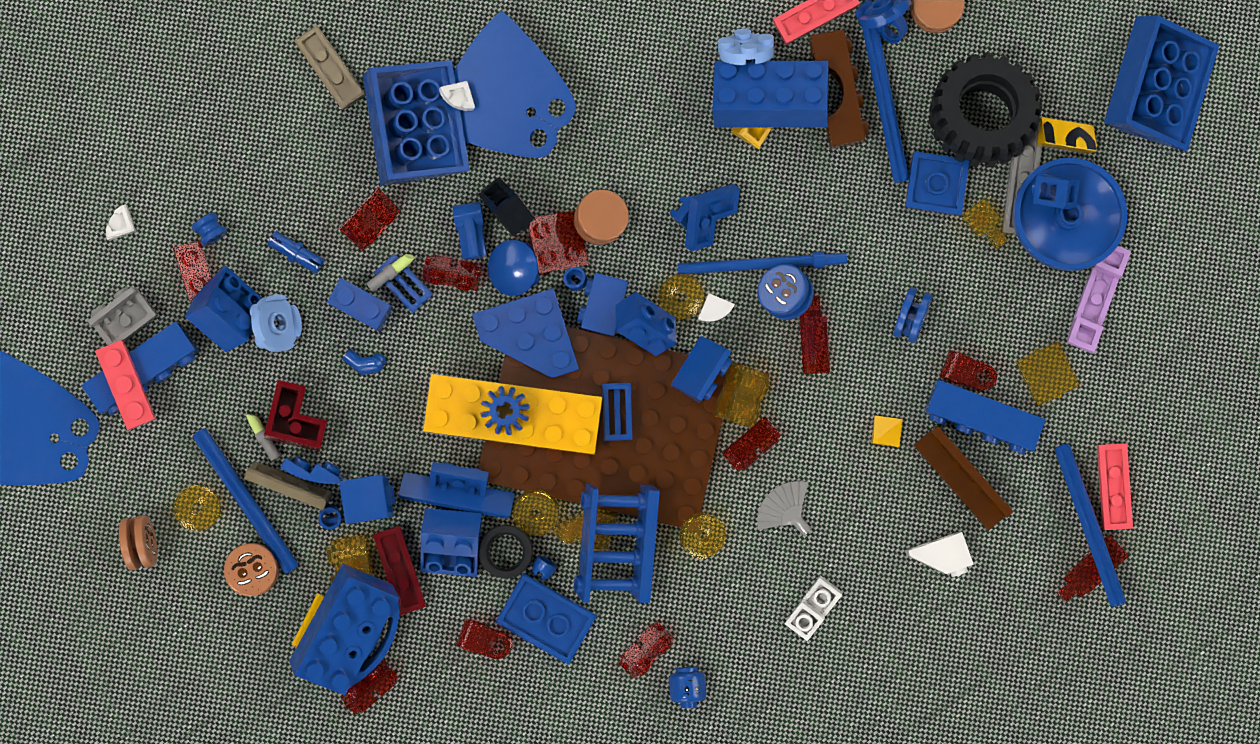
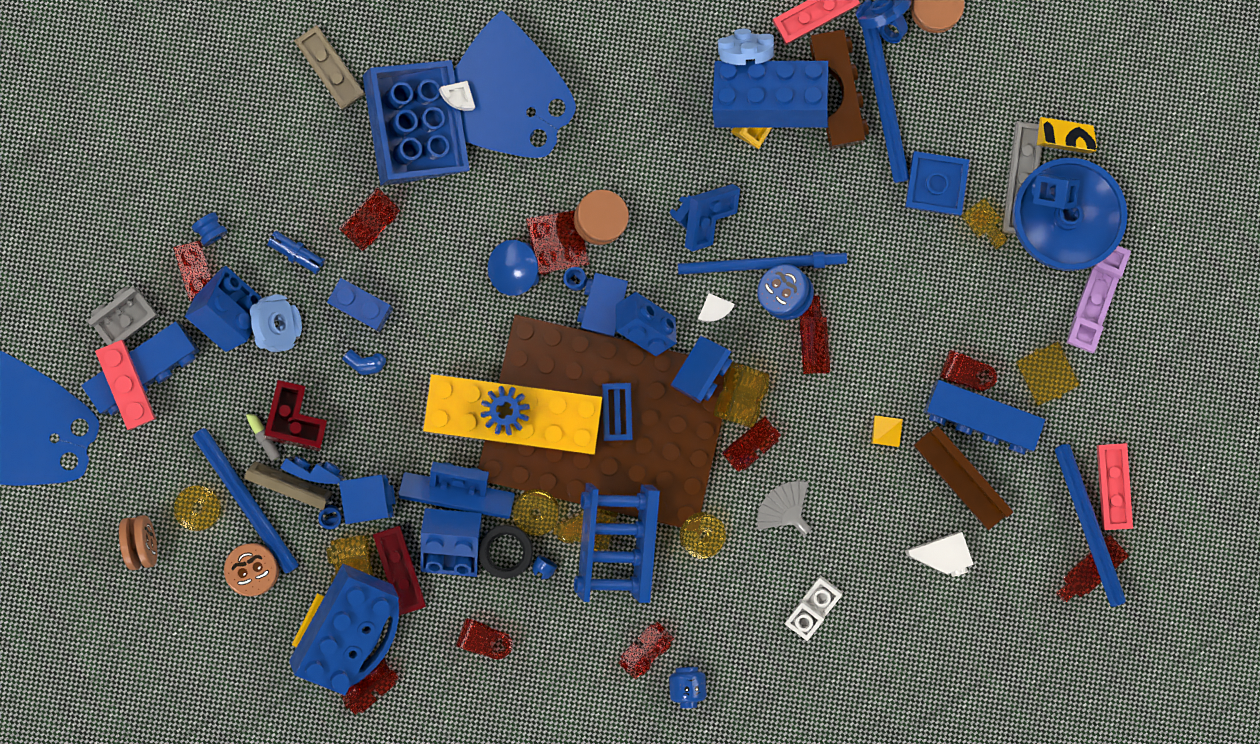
(120, 223): white tile -> none
(390, 272): light grey piece -> none
(419, 300): blue tile -> none
(438, 271): clear red hinge -> none
(469, 224): blue piece -> none
(506, 207): black brick -> none
(530, 333): blue plate -> none
(546, 618): blue tile -> none
(684, 284): clear yellow piece -> none
(912, 316): blue head -> none
(997, 78): black tyre -> none
(1161, 82): blue slope -> none

